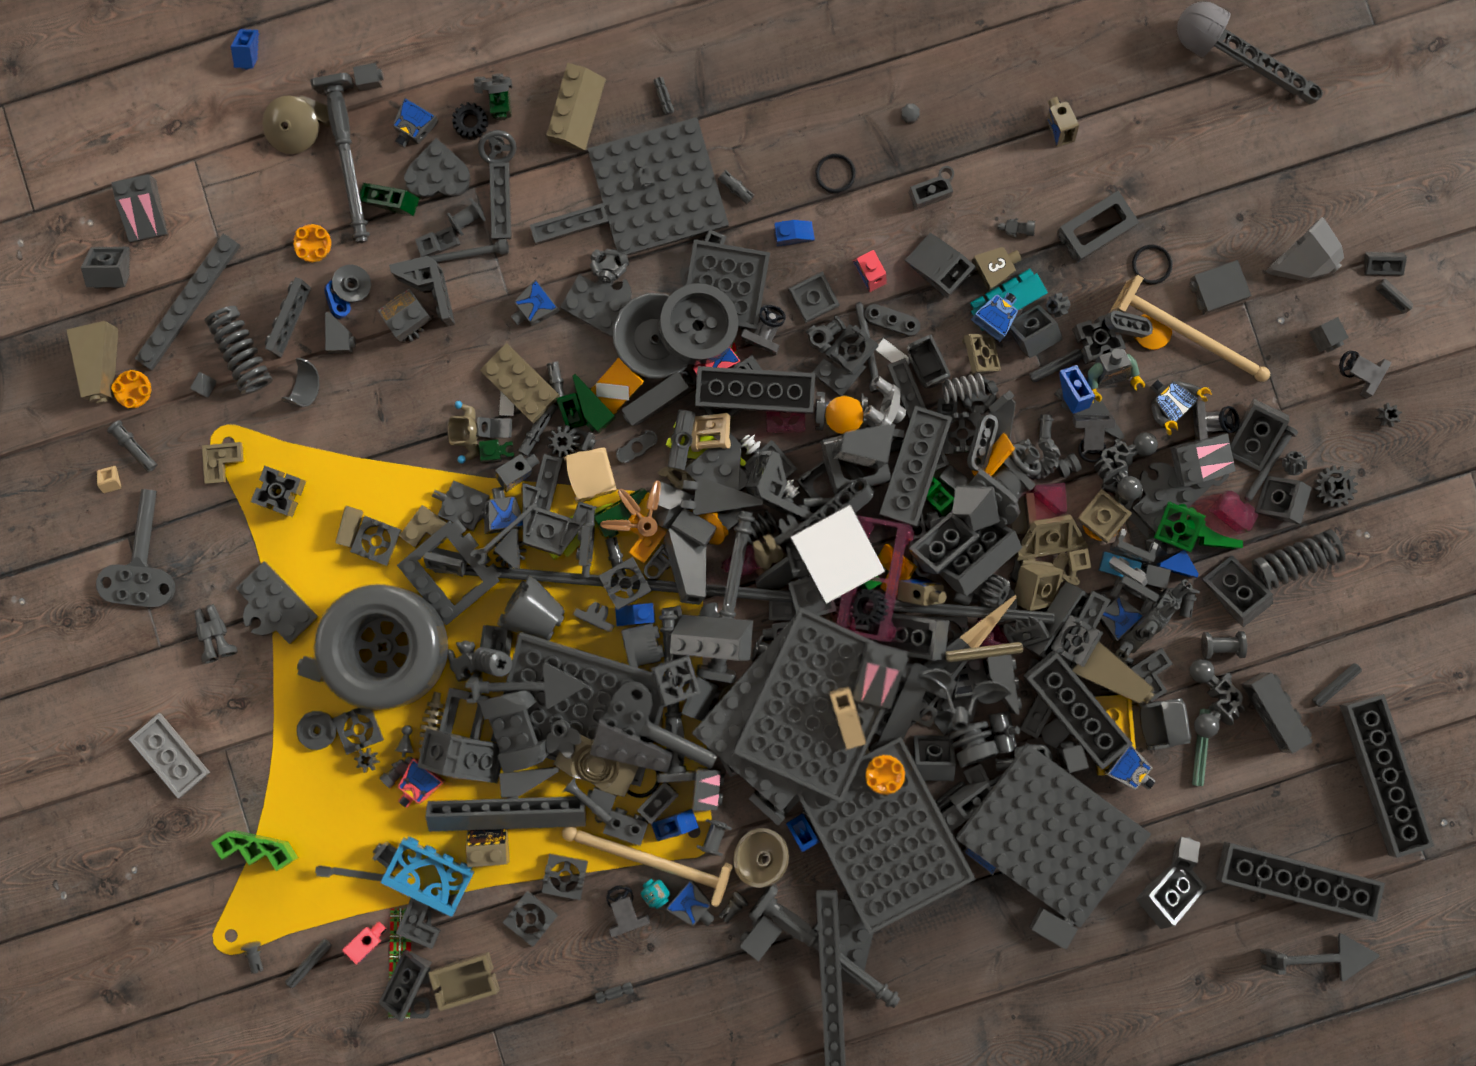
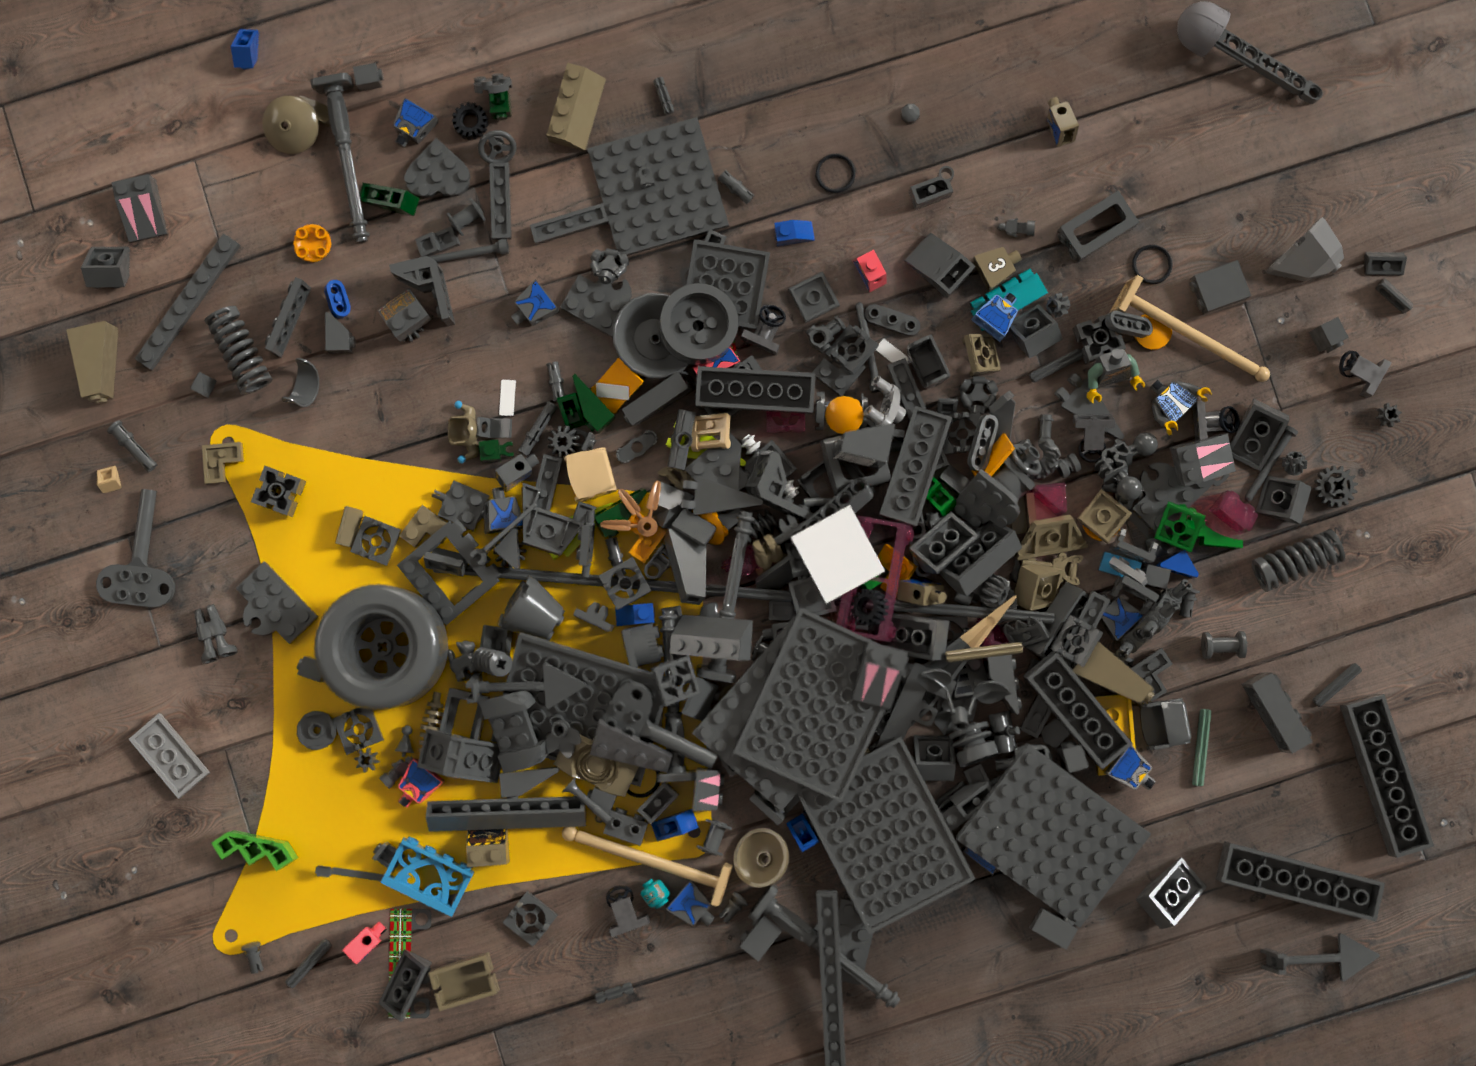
(131, 389): light orange dish -> none
(355, 275): dark grey dish -> none
(414, 928): dark grey plate -> none
(520, 383): dark tan plate -> none
(553, 860): dark grey piece -> none
(847, 717): tan slope -> none
(885, 774): light orange dish -> none
(963, 387): light grey piece -> none
(976, 506): dark grey slope -> none
(1076, 389): blue slope -> none
(1079, 559): dark tan plate -> none
(1185, 853): brick -> none
(1207, 724): dark grey piece -> none
(1238, 591): dark grey slope -> none

